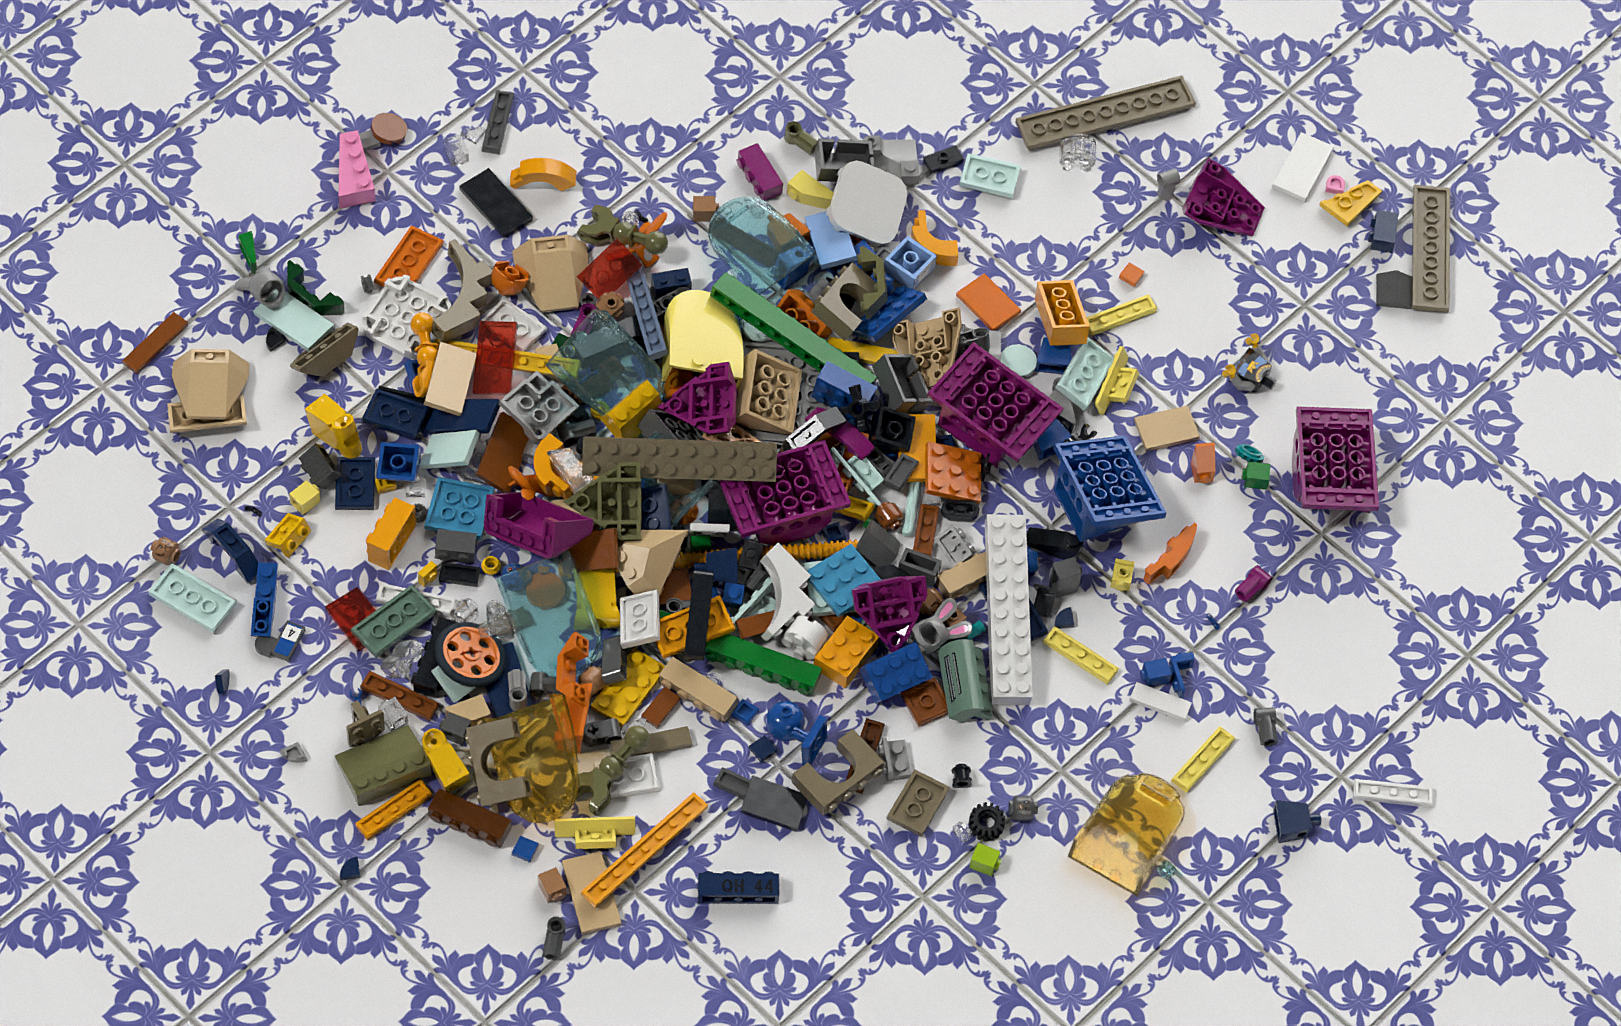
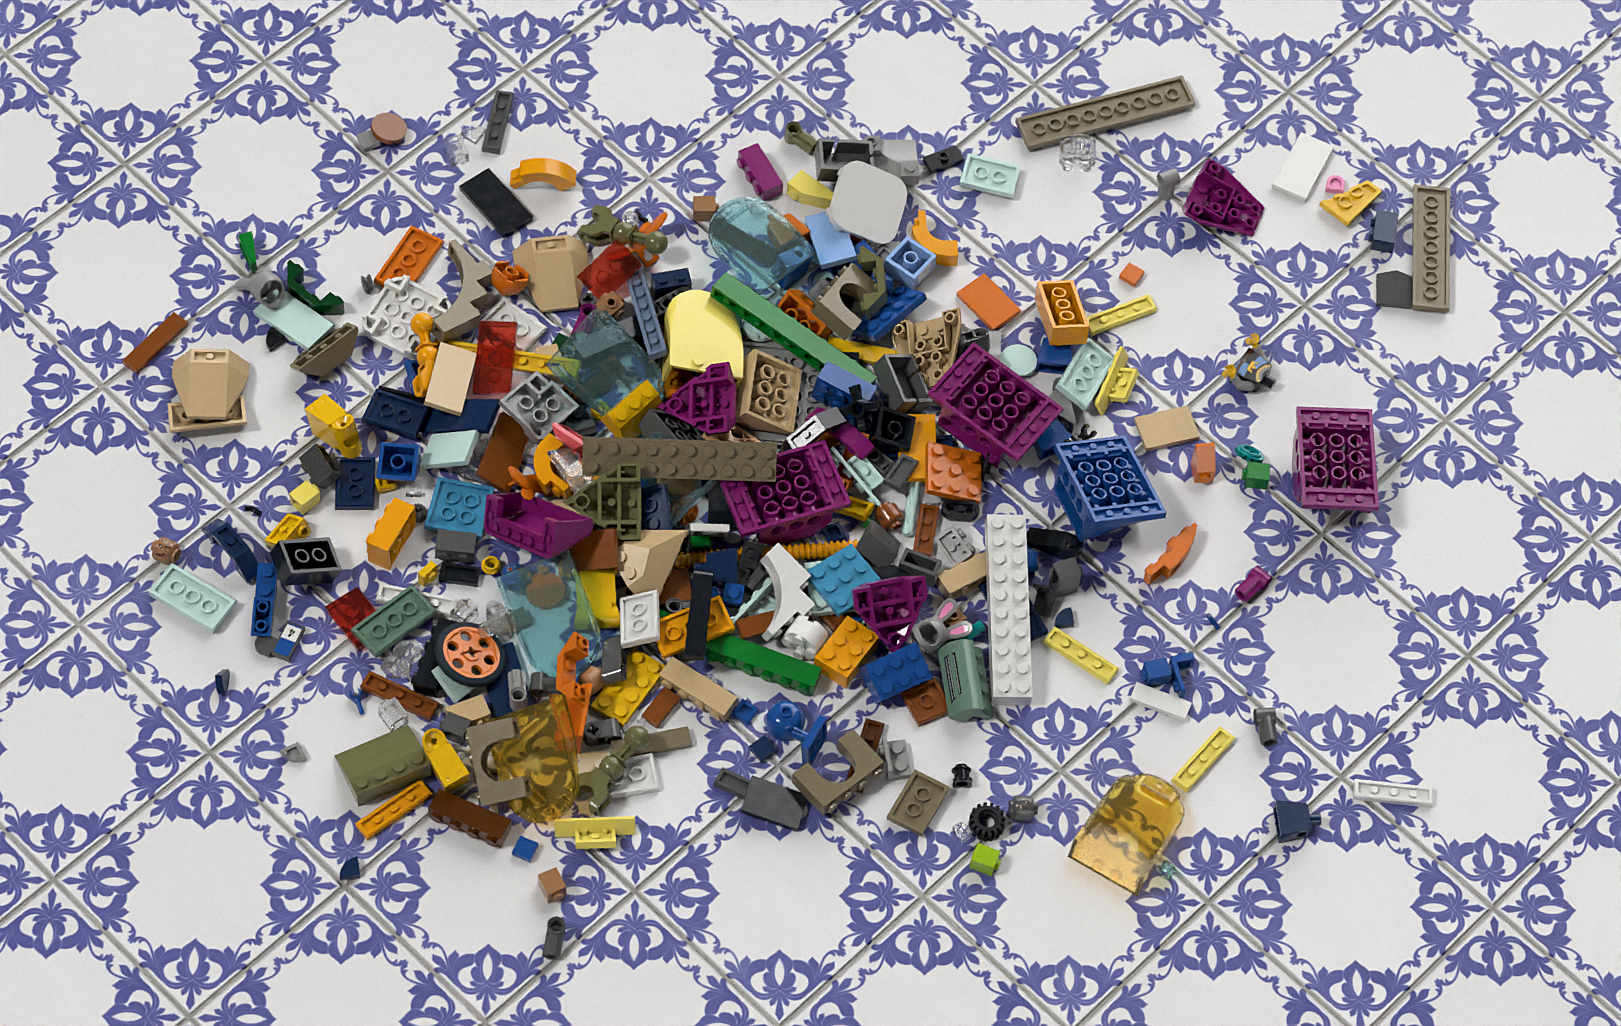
(305, 561): none -> black brick
(354, 174): bright pink wedge -> none
(363, 724): dark tan bracket -> none
(569, 438): none -> coral slope
(579, 874): tan tile -> none
(644, 850): light orange plate -> none
(738, 888): dark blue brick -> none
(931, 603): medium nougat head -> none
(1122, 574): light yellow brick -> none

